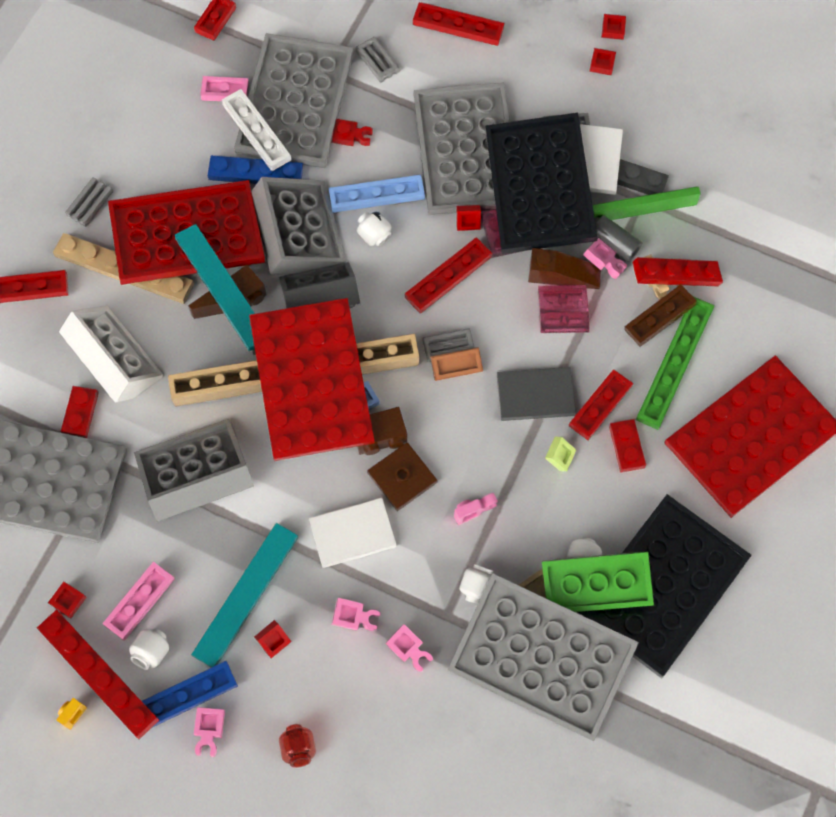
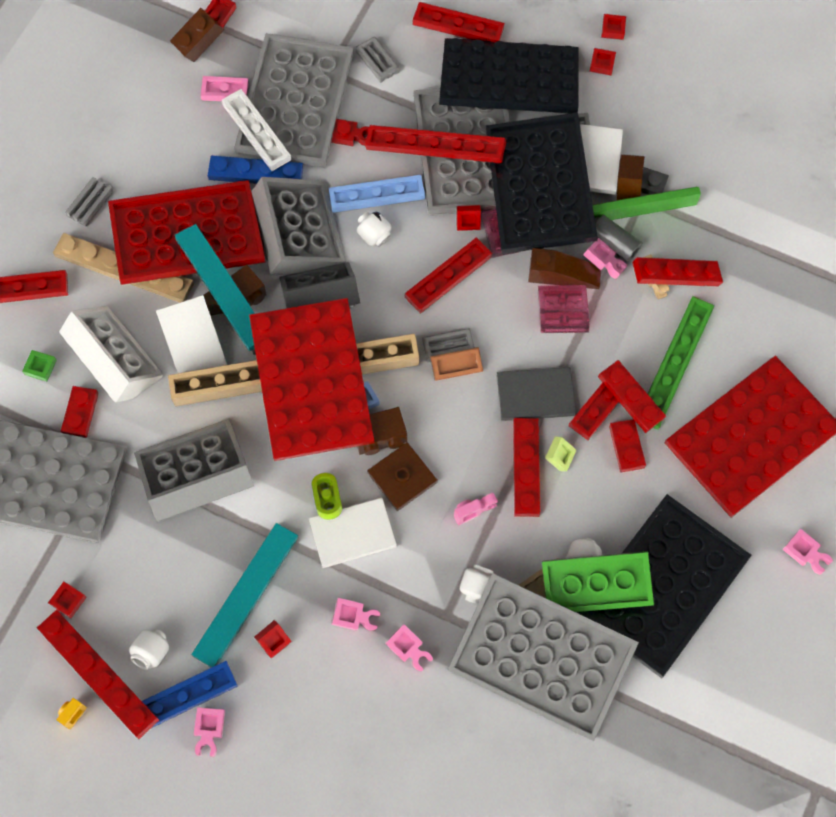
(39, 365): none -> bright green plate
(138, 601): bright pink plate -> none
(191, 336): none -> white tile
(197, 35): none -> reddish brown brick
(297, 746): clear red head -> none
(328, 497): none -> lime plate
(435, 143): none -> red plate
(510, 76): none -> black plate
(526, 467): none -> red plate
(630, 176): none -> reddish brown slope
(632, 396): none -> red plate
(660, 315): reddish brown plate -> none
(804, 549): none -> bright pink plate

